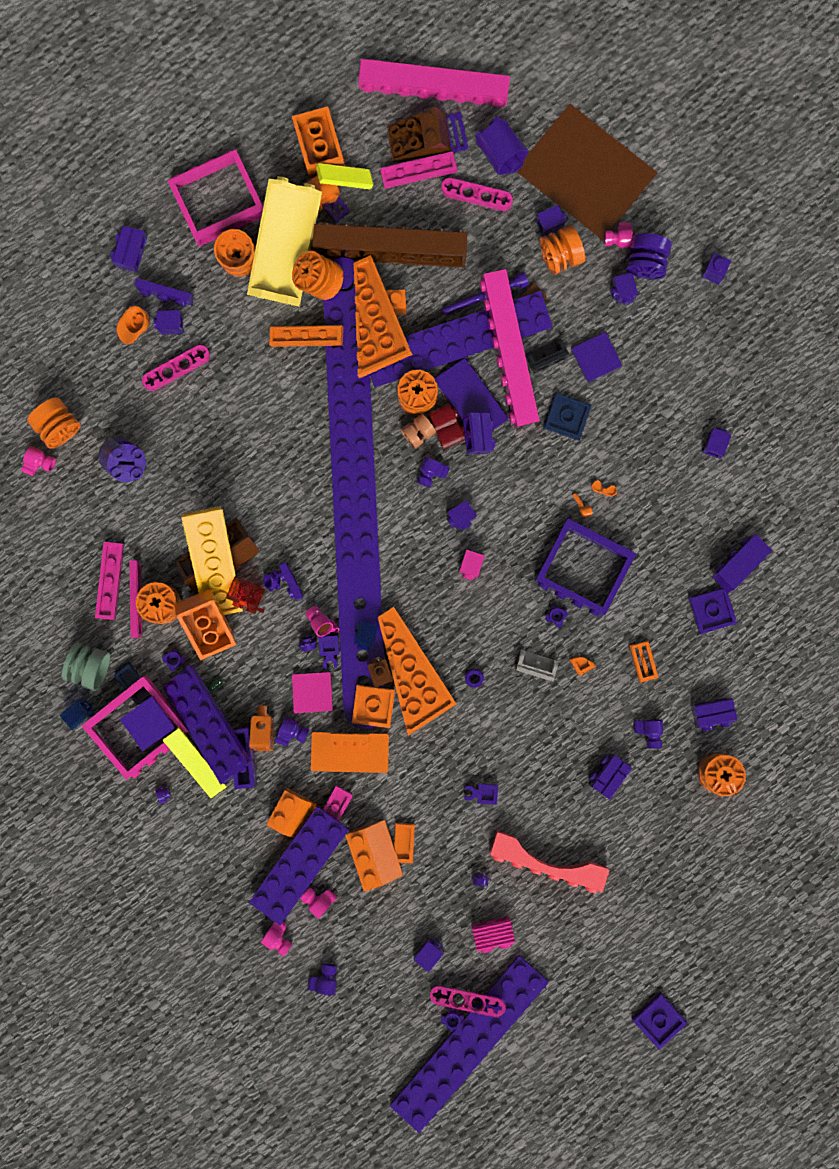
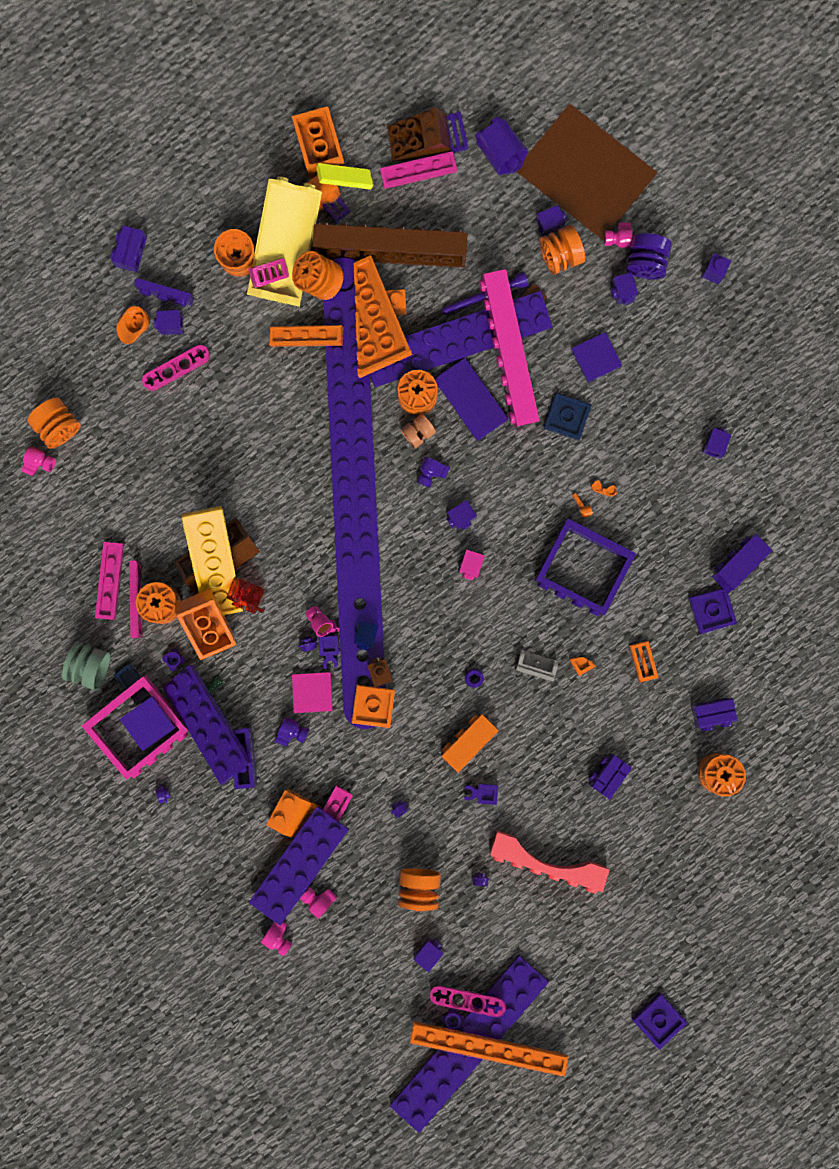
(77, 714): clear blue brick -> none
(122, 459): dark purple cylinder -> none
(193, 761): neon yellow tile -> none
(234, 222): dark pink window -> none
(253, 272): none -> dark pink slope
(262, 738): orange torso -> none
(272, 581): dark purple plate -> none
(286, 575): dark purple plate -> none
(326, 983): dark purple piece -> none
(349, 752): orange bracket -> none
(374, 855): orange slope -> none
(399, 809): none -> dark purple plate
(404, 842): orange tile -> none
(416, 681): orange wing -> none
(419, 884): none -> orange wheel
(433, 82): dark pink brick -> none
(447, 427): dark red brick -> none
(468, 742): none -> orange brick
(477, 190): dark pink beam -> none
(478, 433): dark purple brick -> none
(489, 1048): none -> orange tile
(493, 934): dark pink brick -> none
(547, 356): black hinge -> none
(561, 615): dark purple plate -> none
(652, 729): dark purple piece -> none

